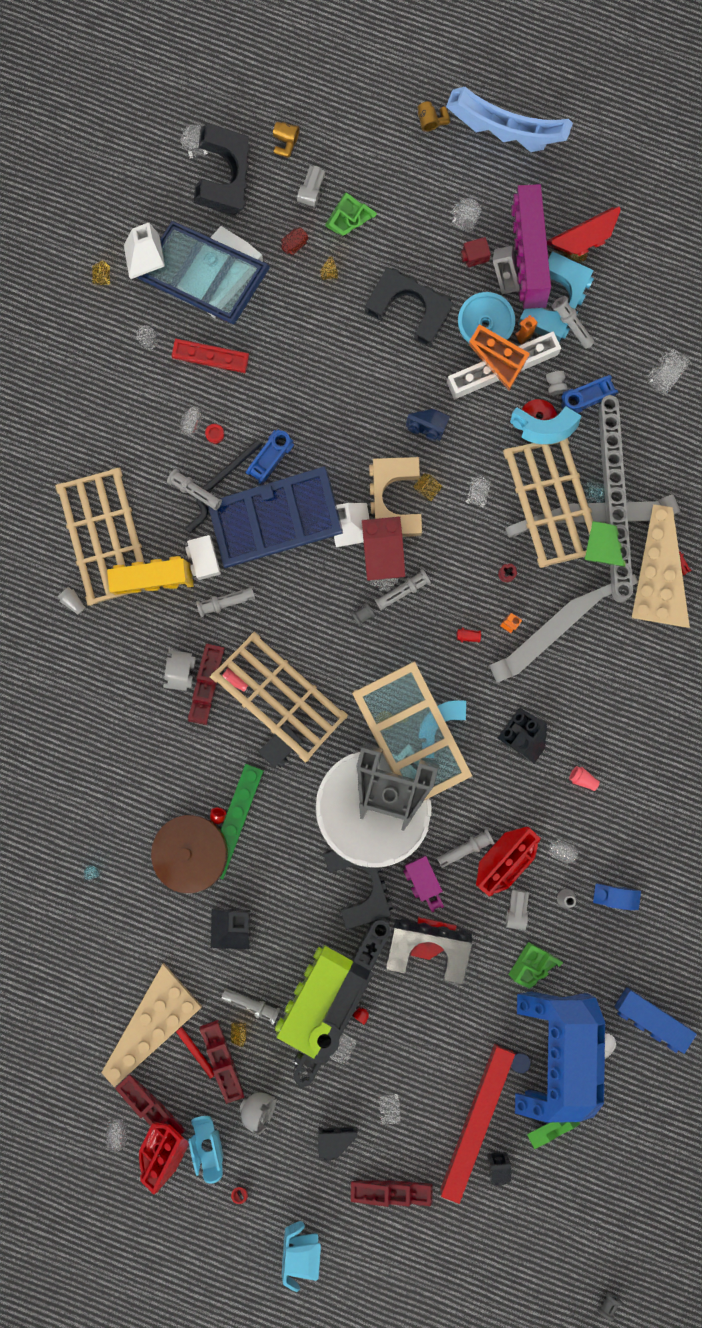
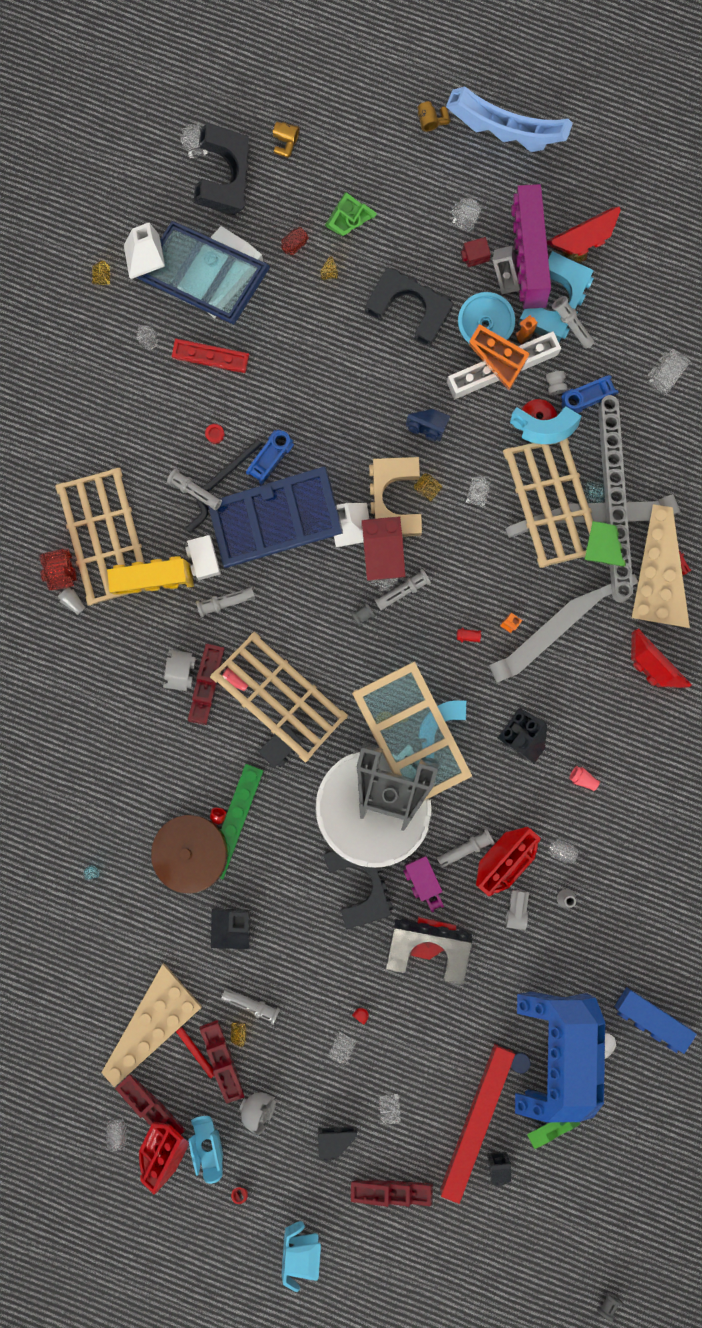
(57, 569): none -> clear red brick
(191, 421): clear brick -> none
(310, 190): light grey piece -> none
(327, 1002): piece -> none
(513, 573): dark red bush -> none
(533, 965): bright green slope -> none
(617, 897): blue brick -> none
(654, 663): none -> red wedge

